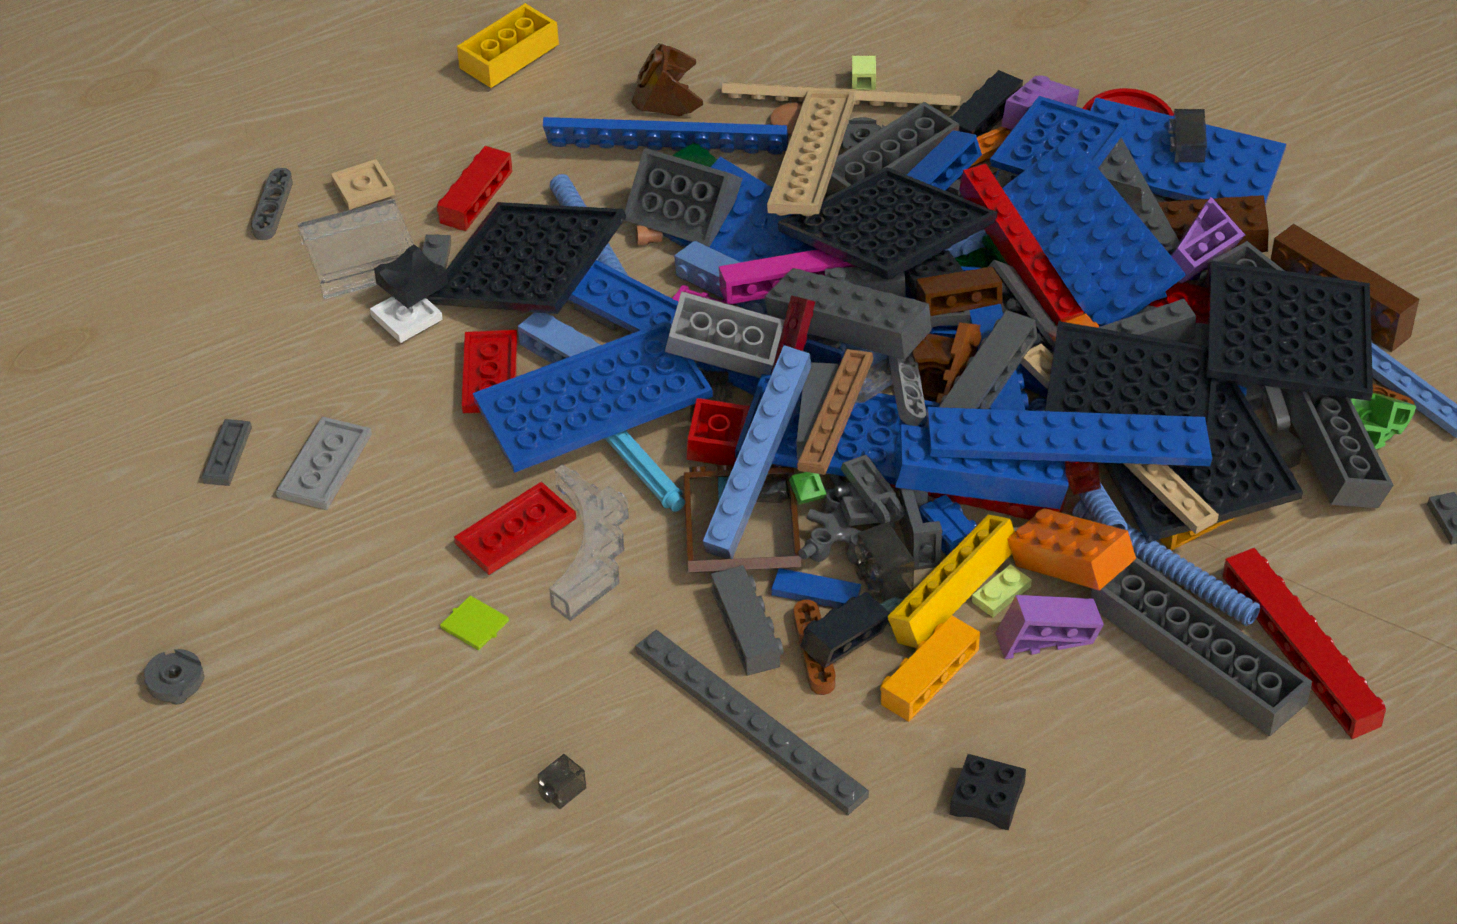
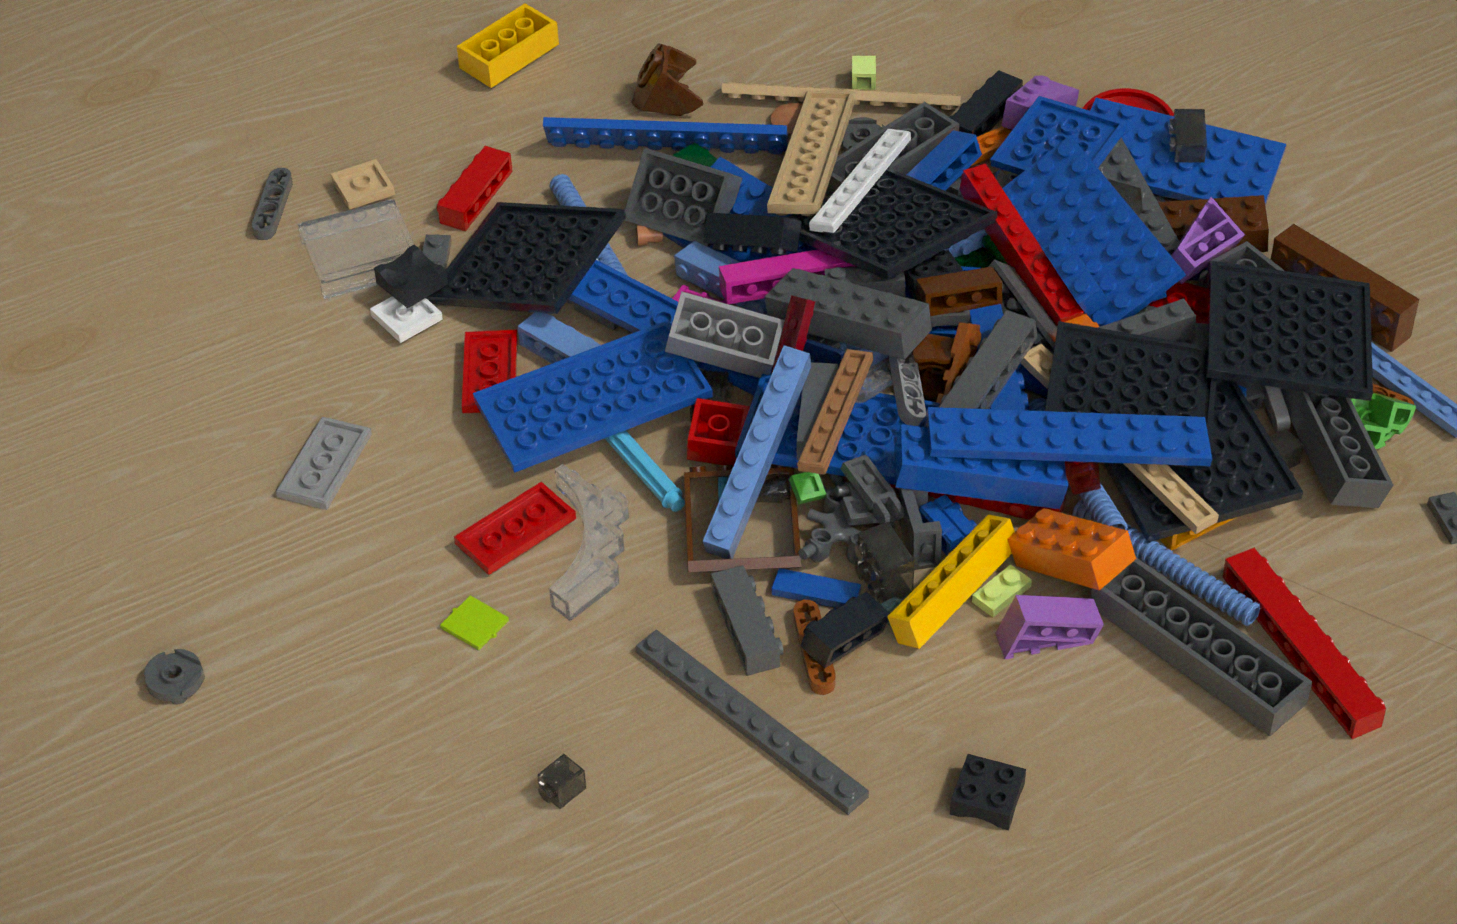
(227, 452): dark grey tile -> none
(752, 233): none -> black brick
(860, 181): none -> white tile
(929, 668): light orange brick -> none

